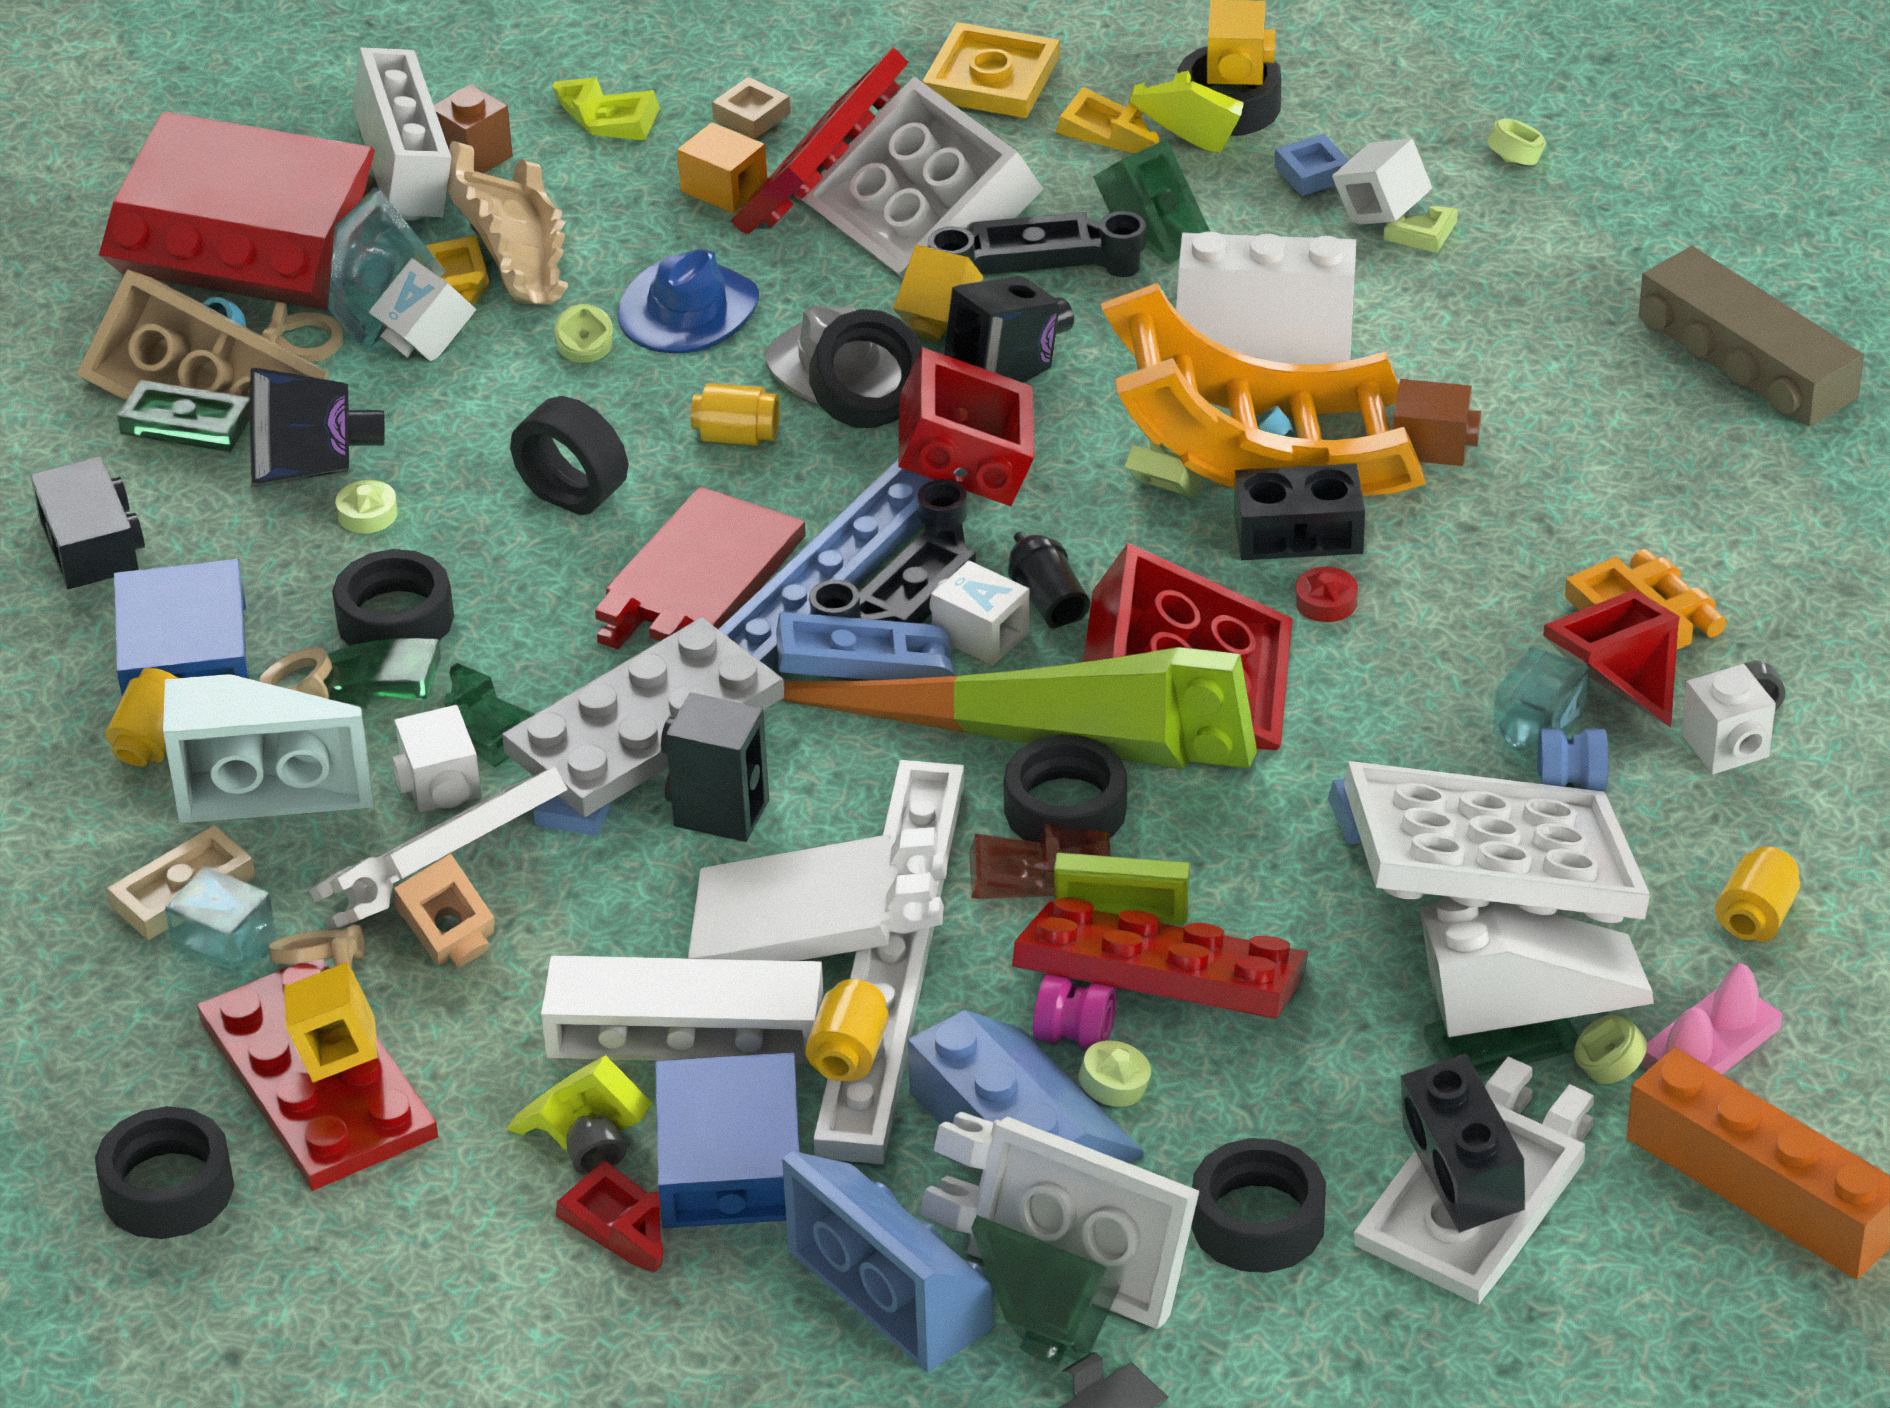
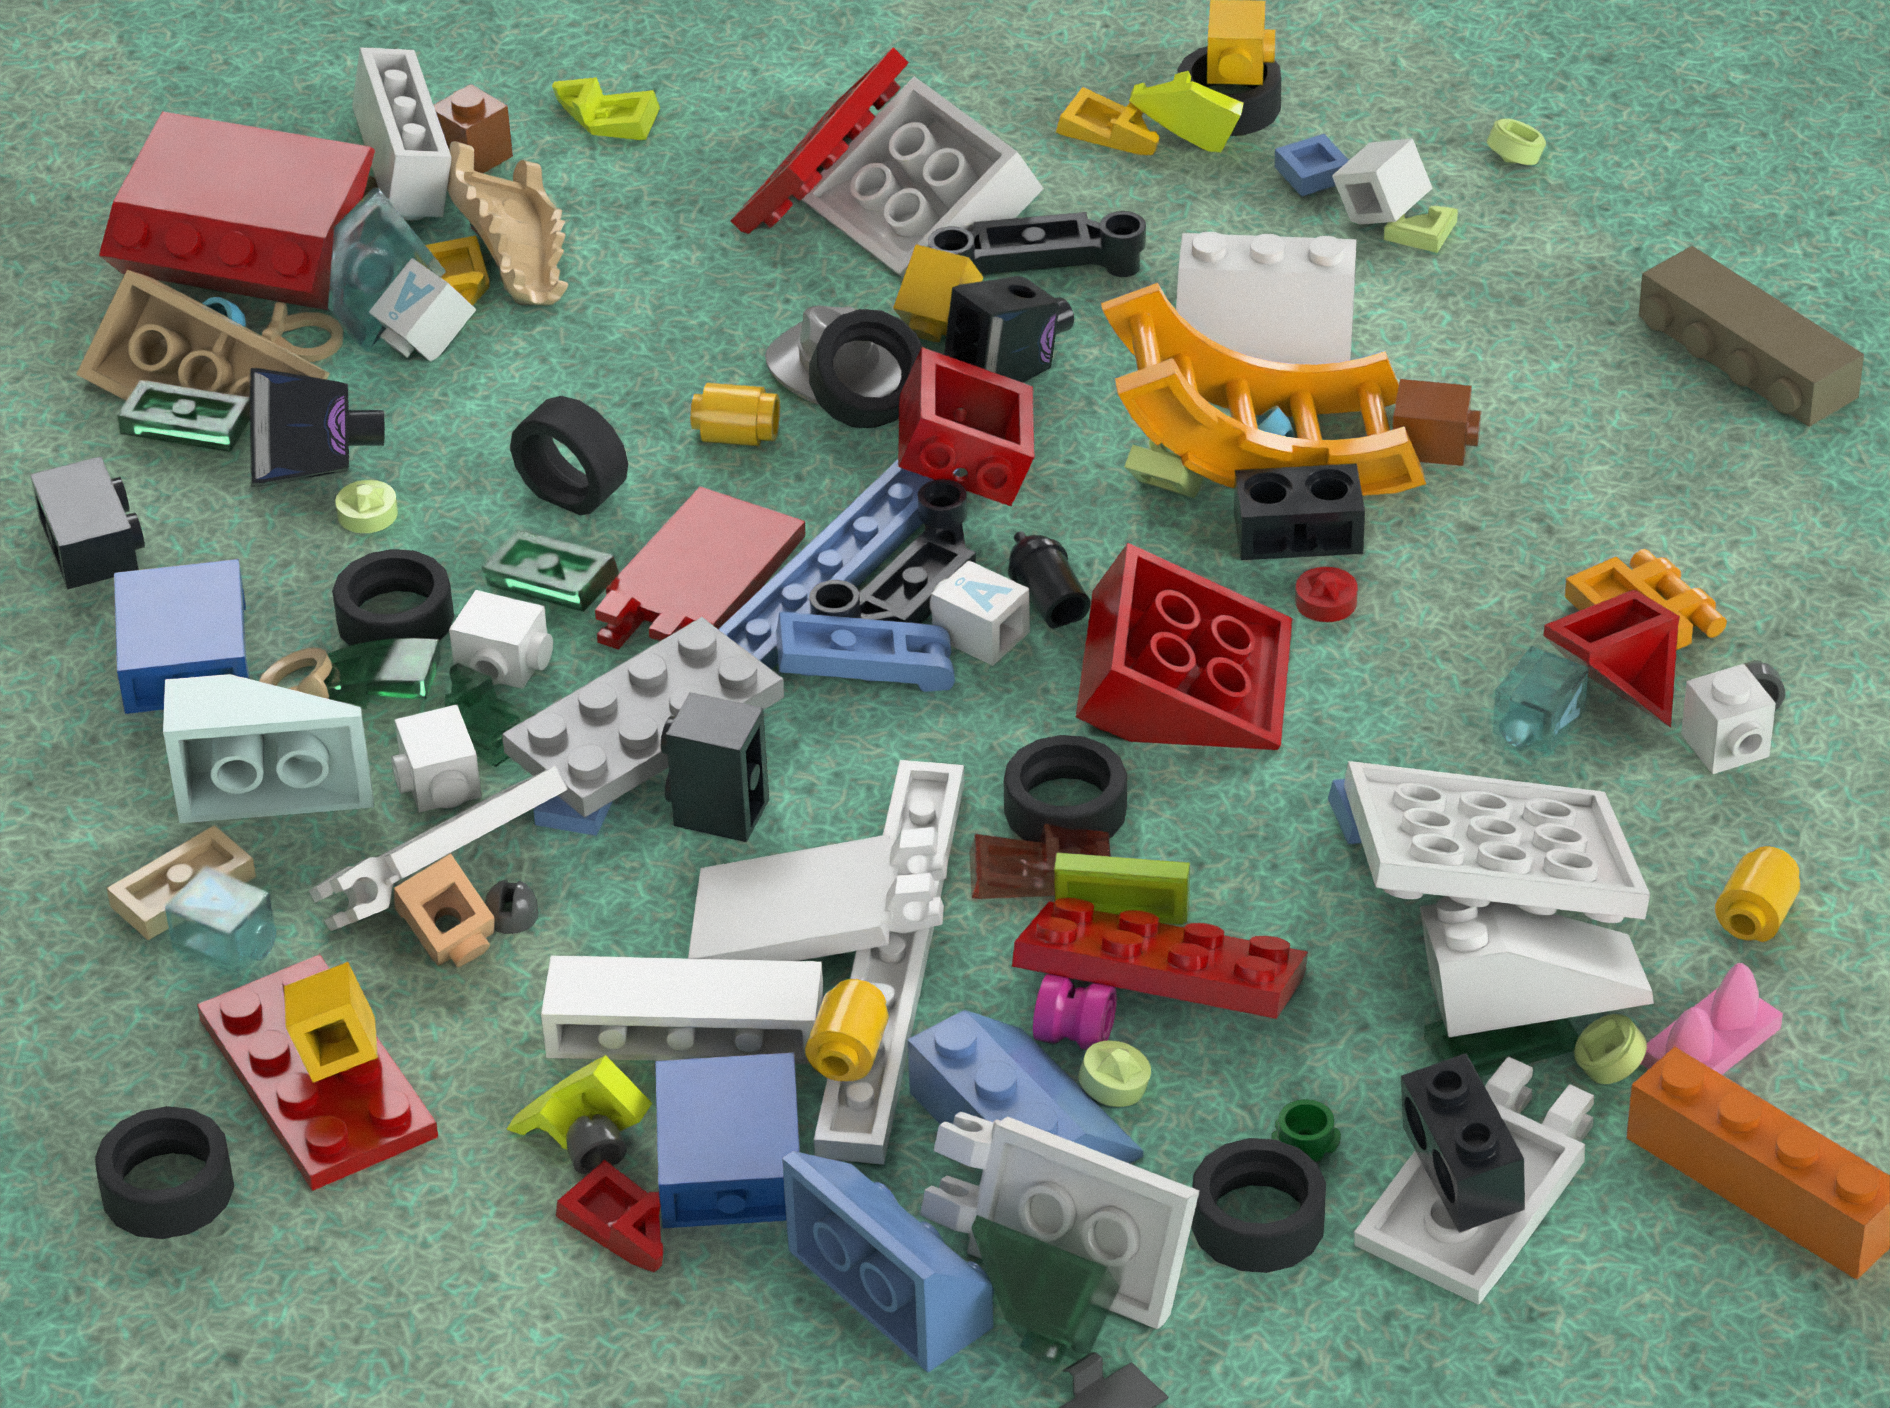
(139, 718): yellow brick -> none
(320, 944): tan piece -> none
(501, 638): none -> white brick
(523, 906): none -> dark grey hinge
(550, 570): none -> clear green plate
(583, 333): yellowish green tile -> none
(686, 304): blue hat -> none
(721, 167): light orange brick -> none
(751, 108): tan plate -> none
(993, 69): yellow plate -> none
(1141, 706): lime plate -> none
(1157, 191): clear green slope -> none
(1309, 1118): none -> green plate
(1573, 760): medium blue wheel -> none

